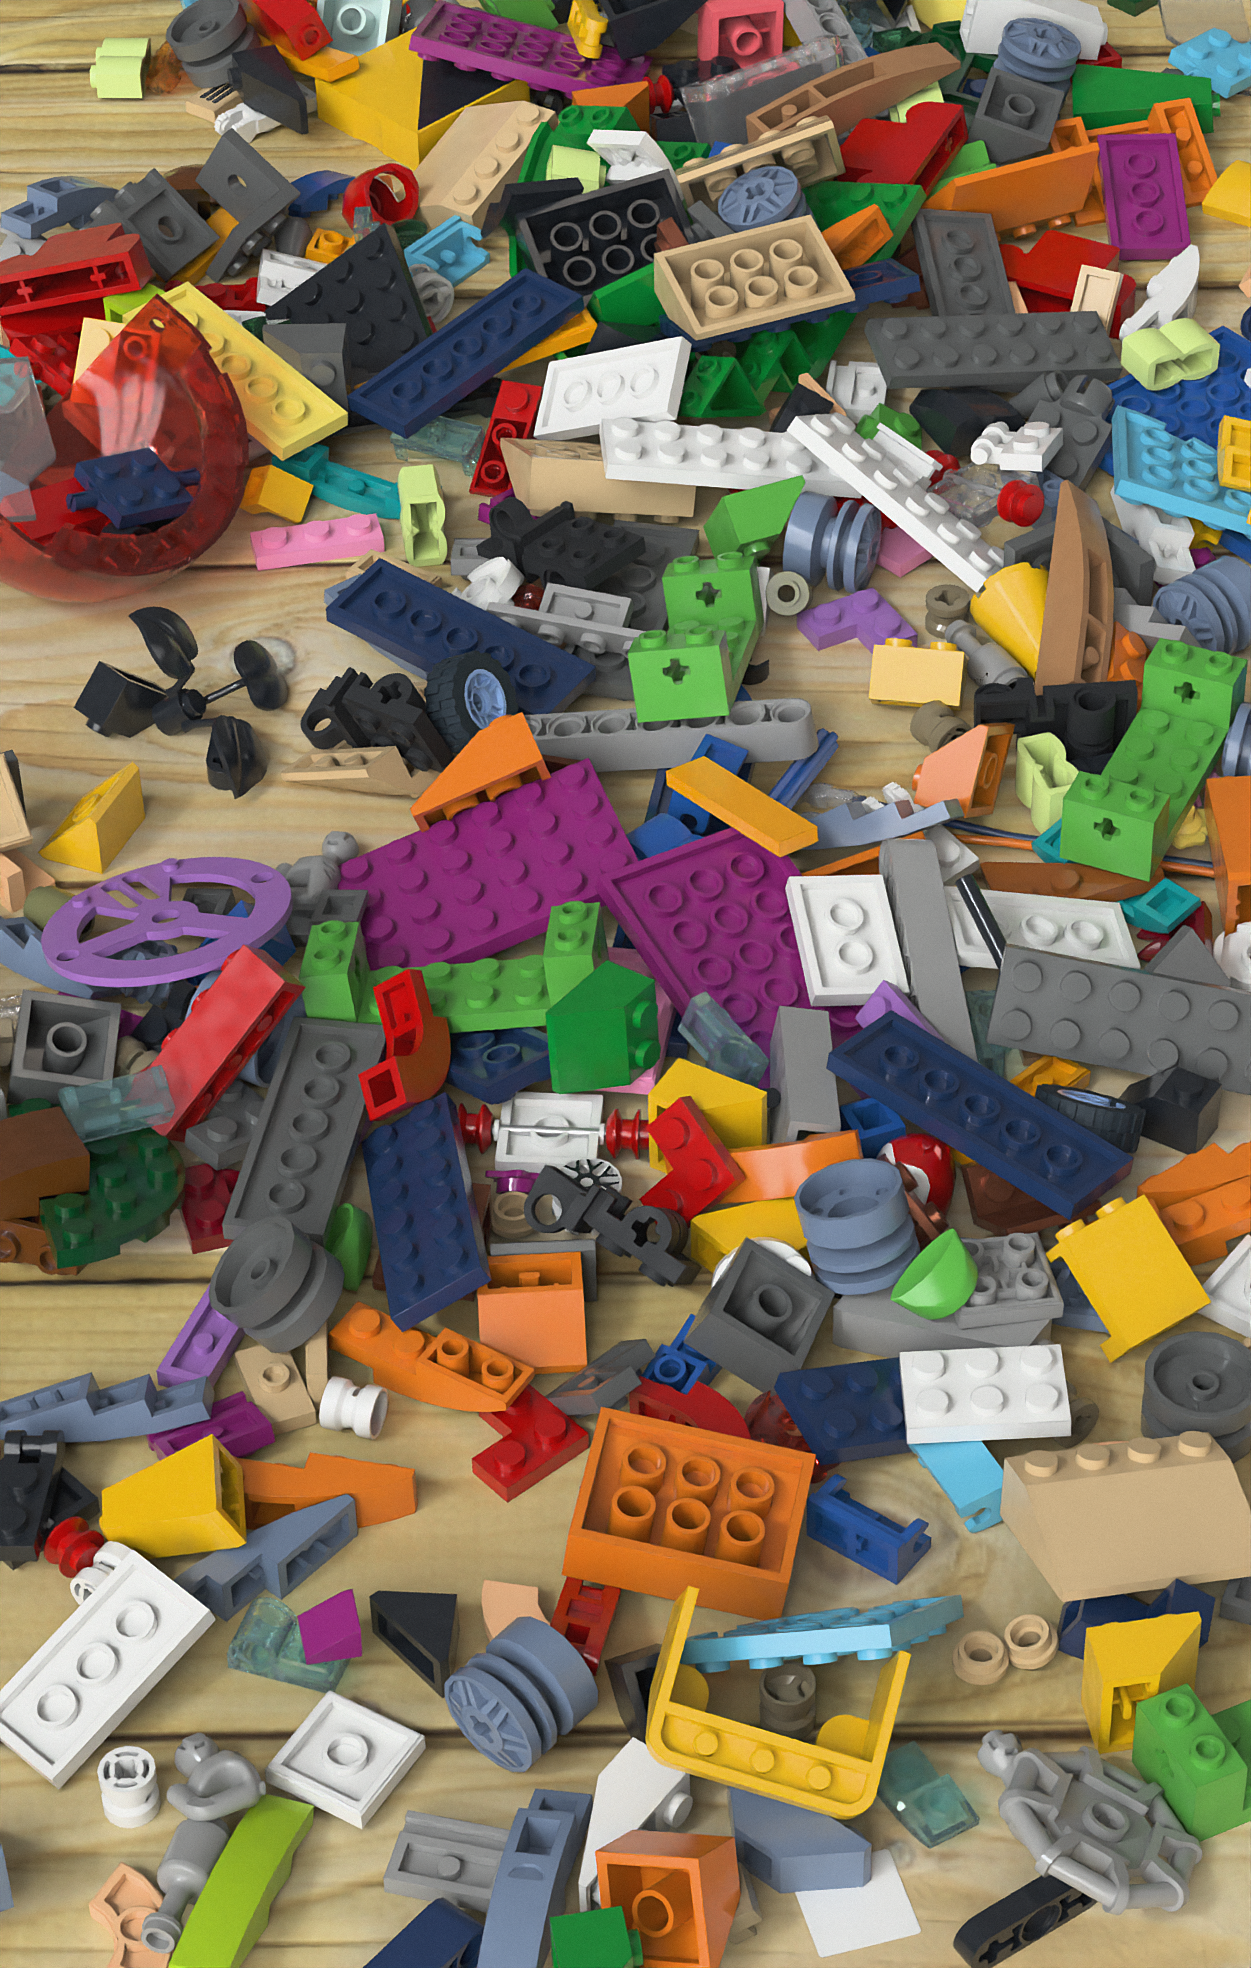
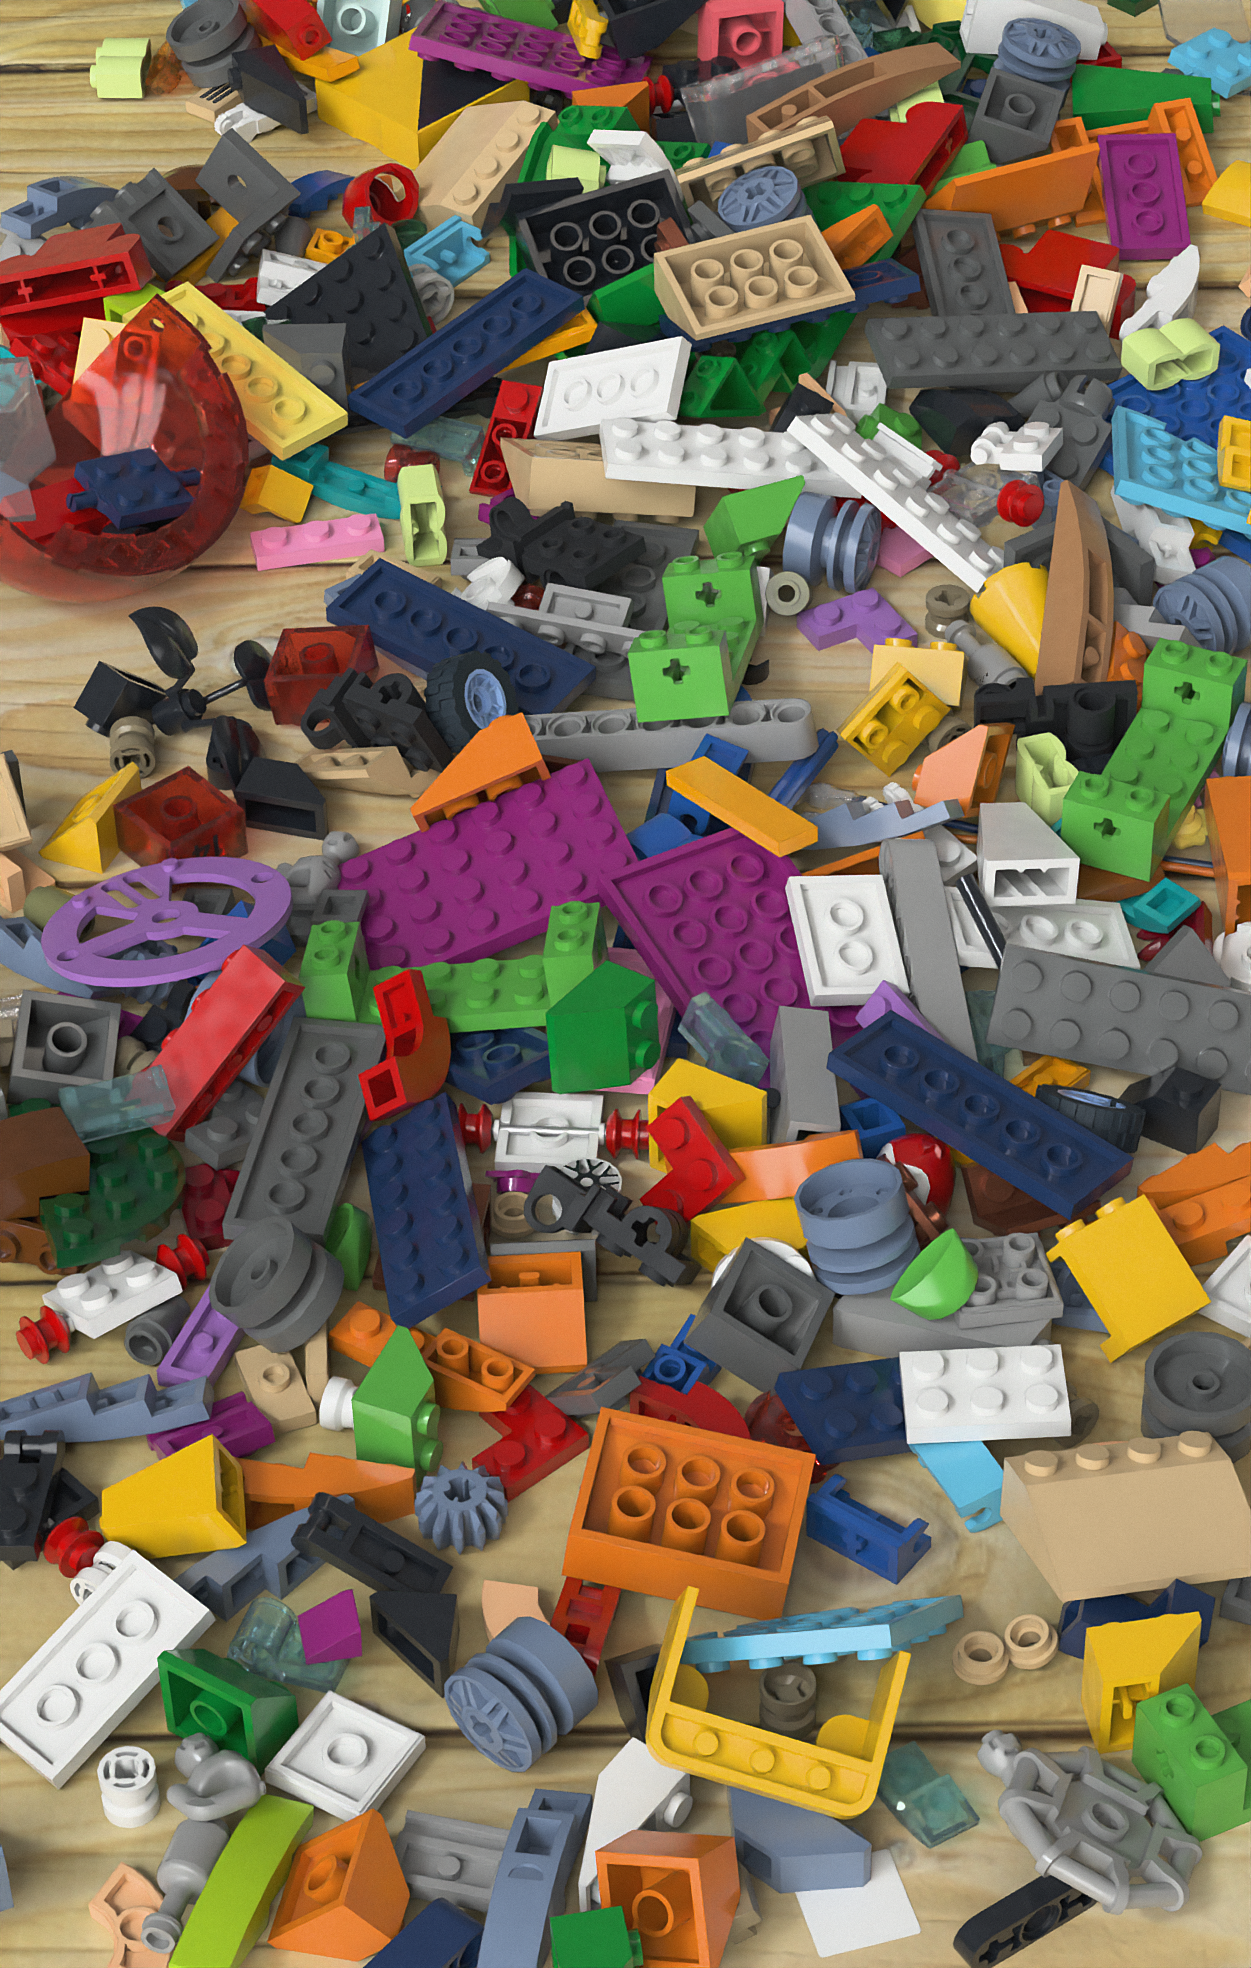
(110, 1295): none -> white plate
(134, 741): none -> dark tan wheel
(155, 1331): none -> dark grey cone
(180, 820): none -> clear red brick
(227, 1704): none -> green slope
(282, 800): none -> black slope
(310, 661): none -> clear red brick
(343, 1893): none -> orange slope
(368, 1549): none -> black plate
(398, 1409): none -> bright green slope
(404, 456): none -> clear red wheel
(461, 1507): none -> sand blue gear
(893, 719): none -> yellow slope
(1023, 858): none -> white slope

